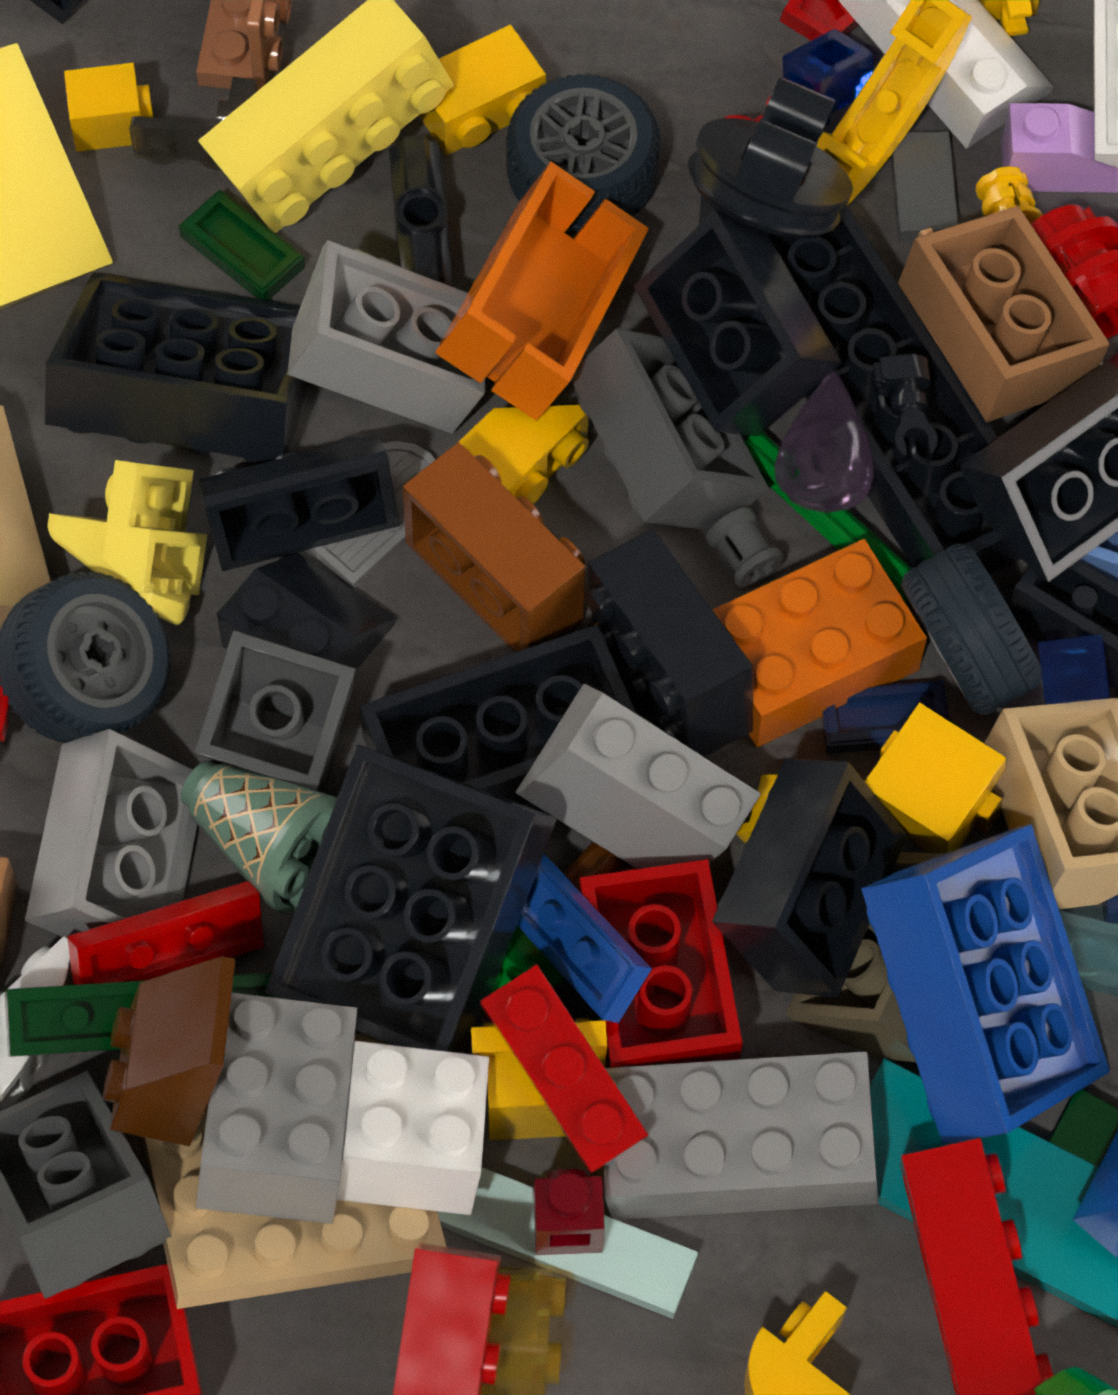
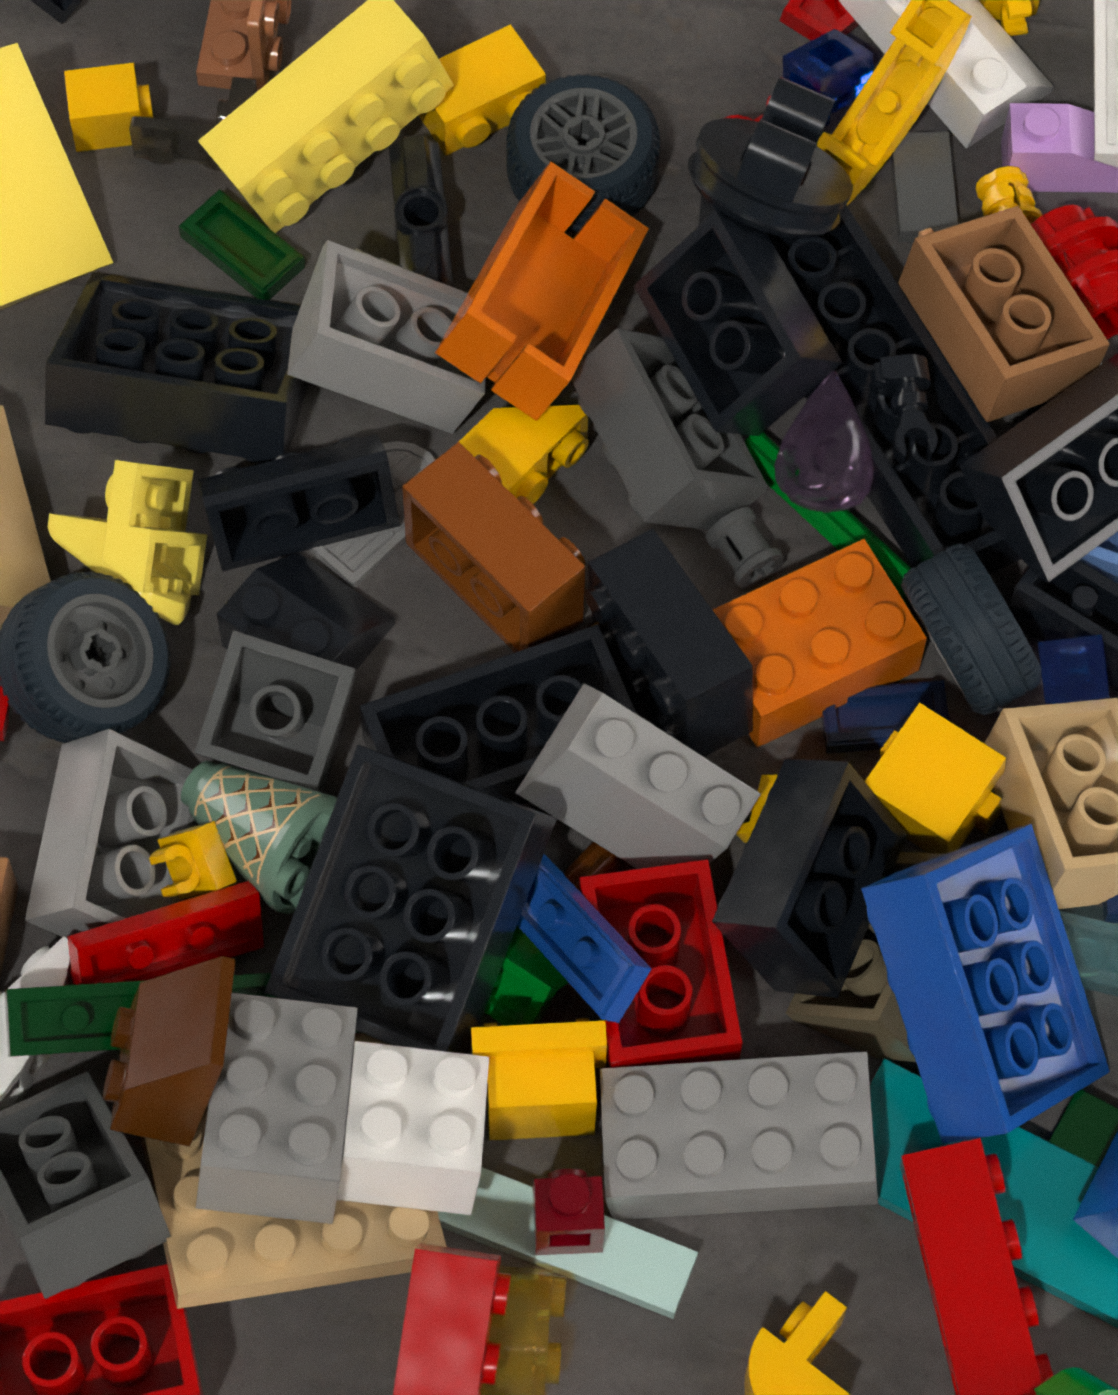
(194, 861): none -> yellow tile
(563, 1069): red plate -> none

